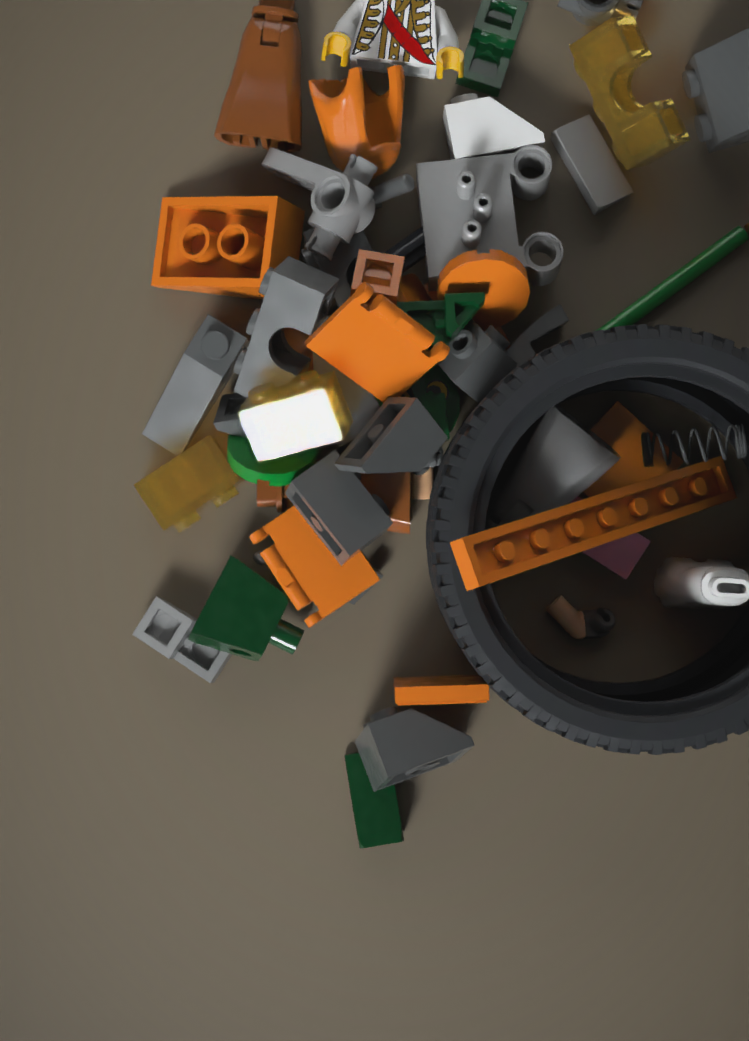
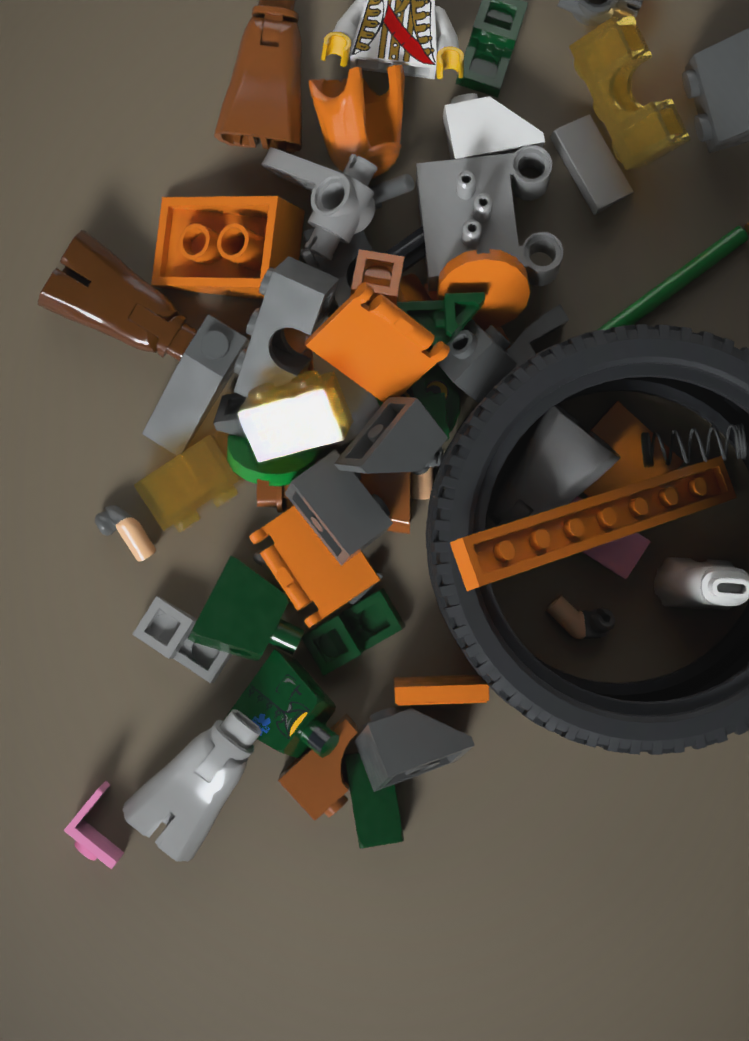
(88, 839): none -> bright pink bracket
(114, 300): none -> reddish brown piece
(129, 528): none -> light nougat arm
(193, 787): none -> light grey piece
(289, 708): none -> dark green torso
(319, 781): none -> dark orange arch
(353, 631): none -> dark green slope

